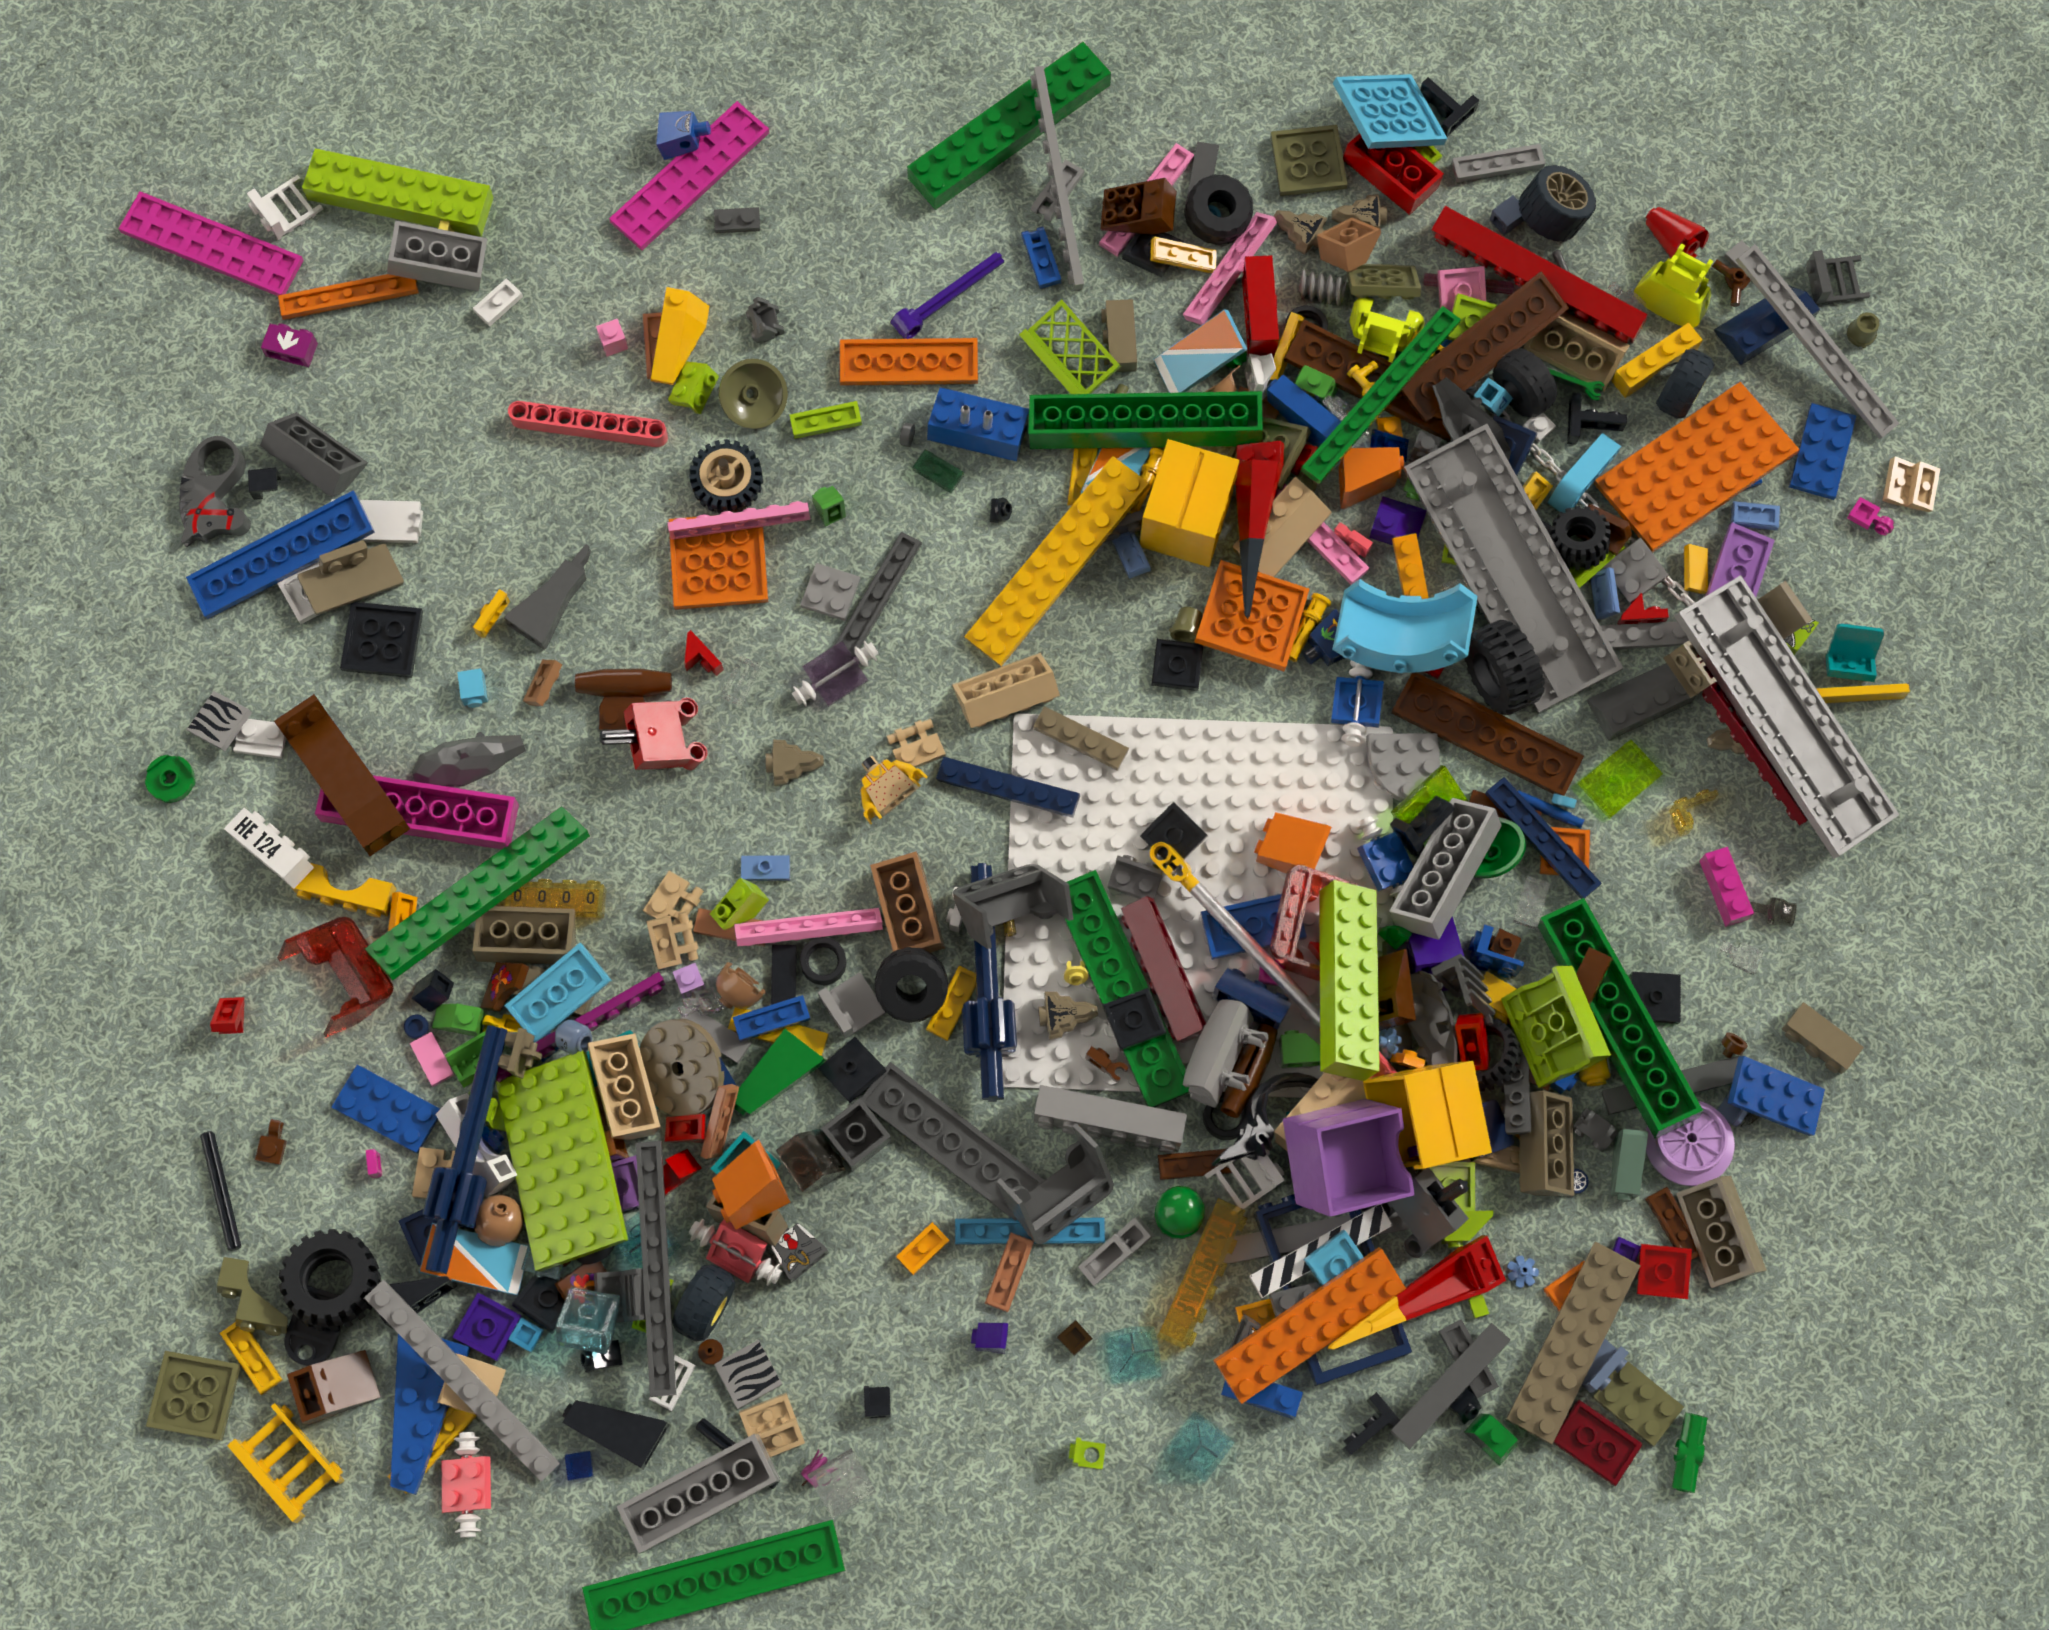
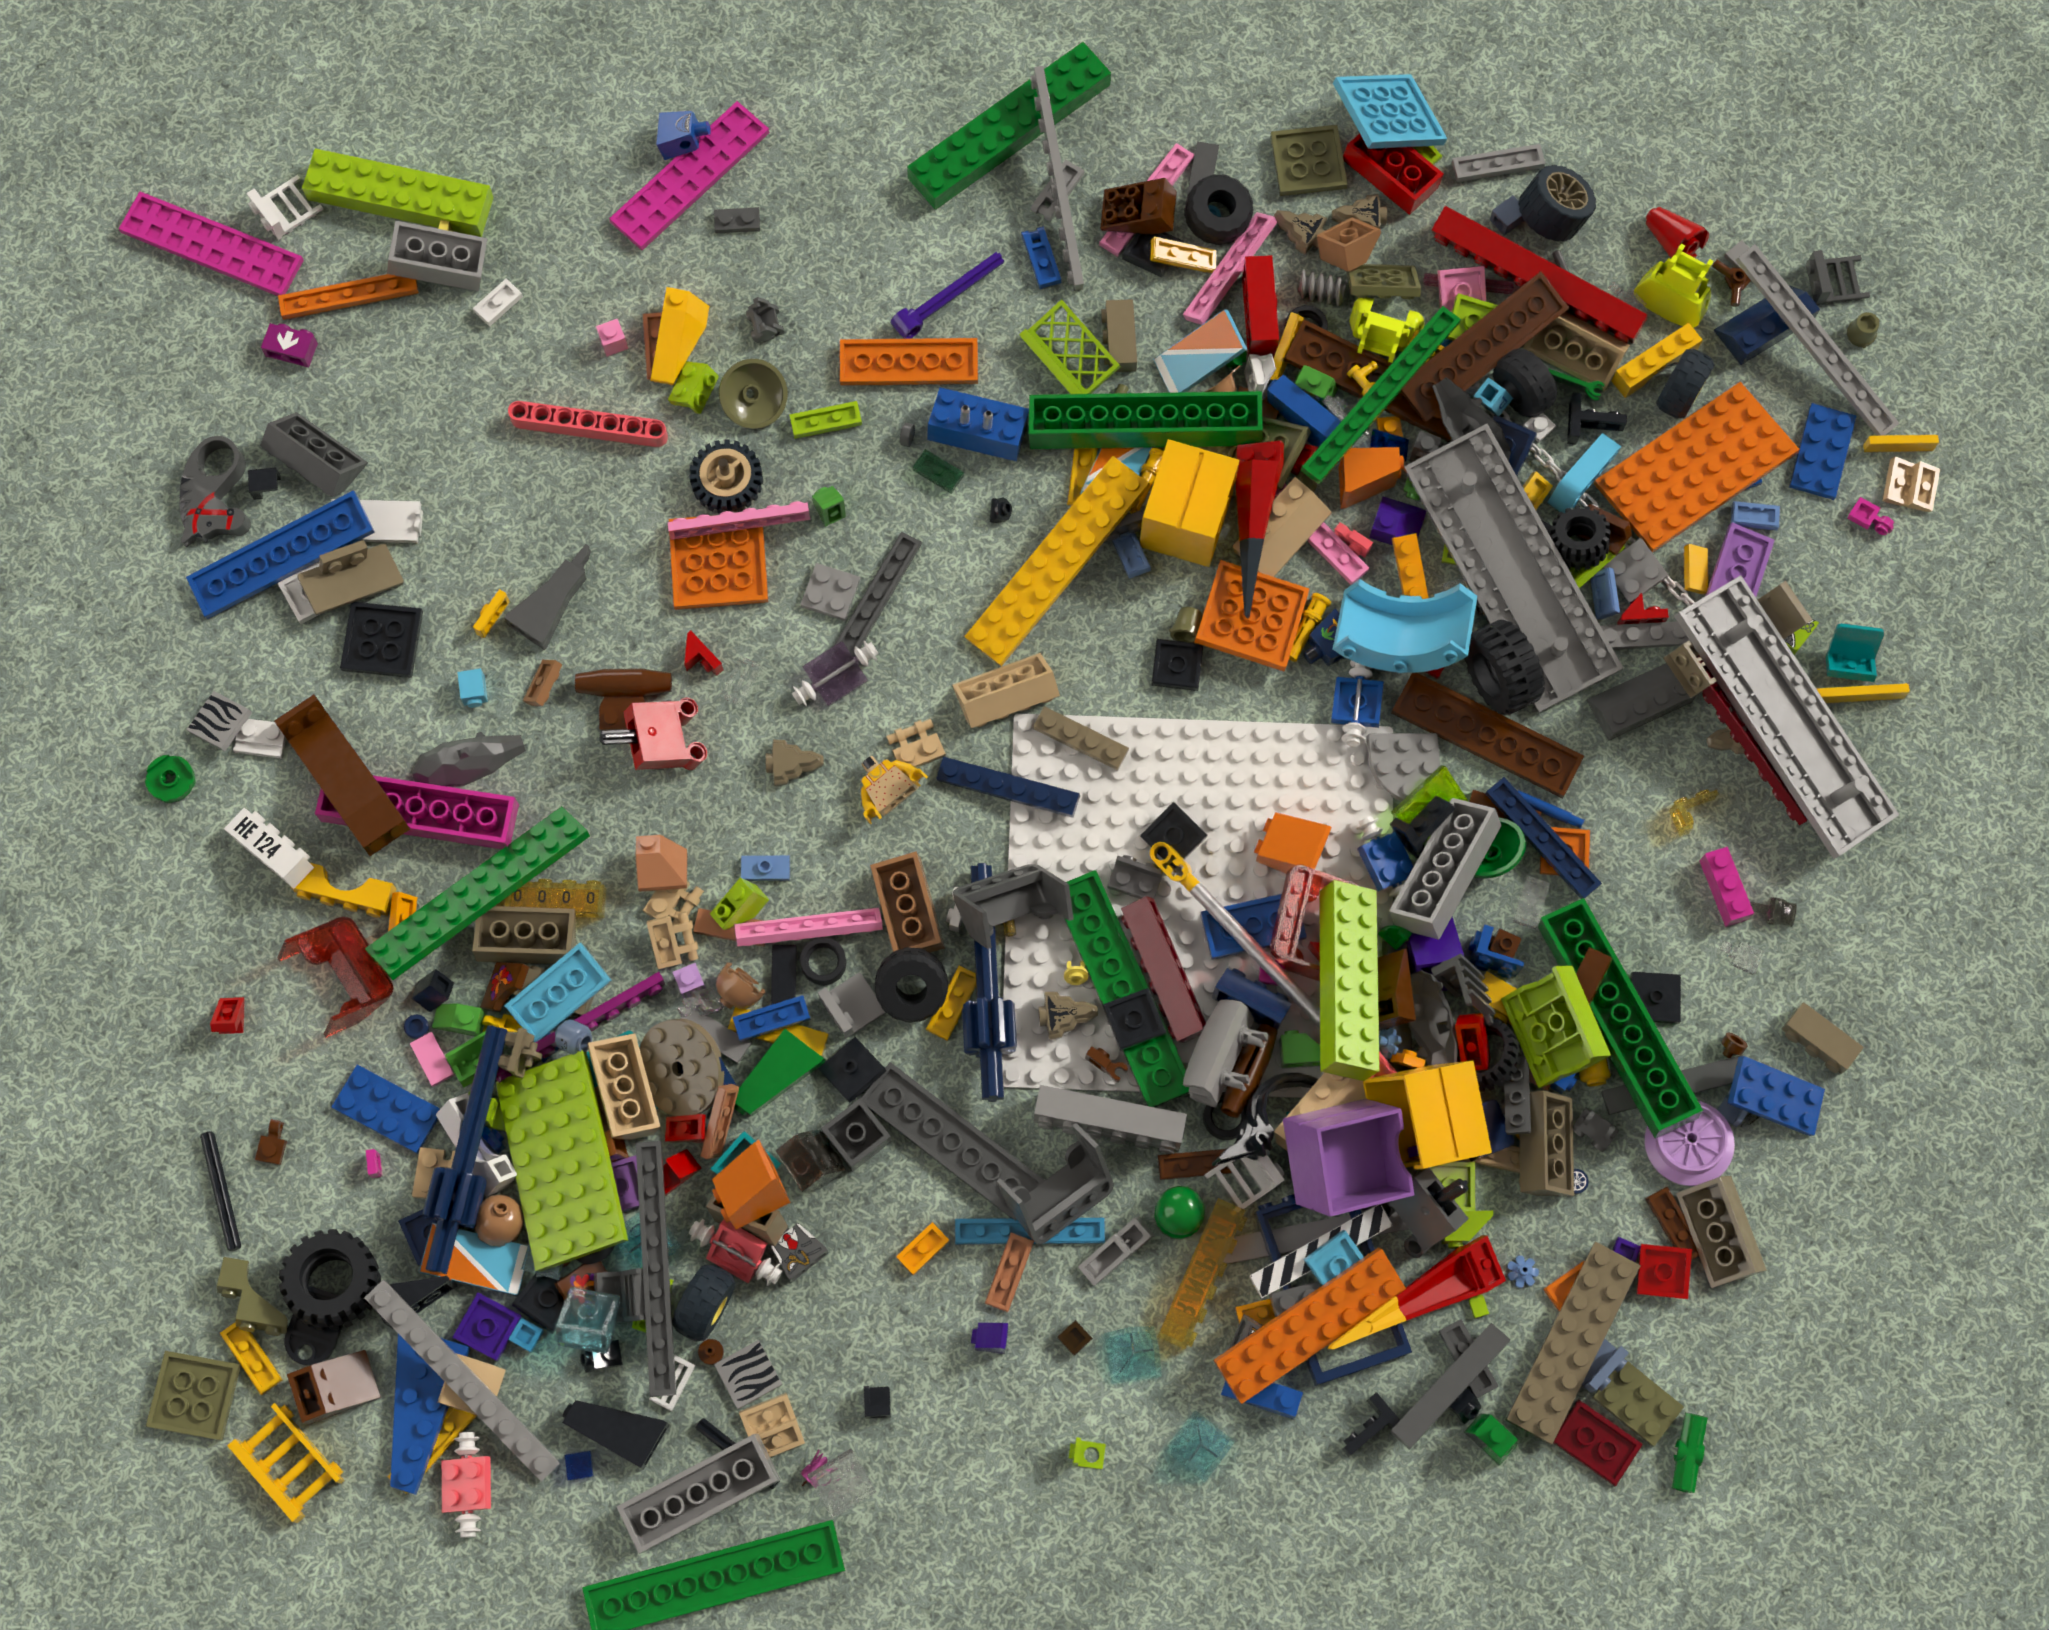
(660, 864): none -> nougat slope
(1447, 106): black bracket -> none
(1564, 801): medium azure tile -> none
(1620, 779): clear neon green tile -> none
(1628, 1164): sand green slope -> none
(1901, 443): none -> yellow tile

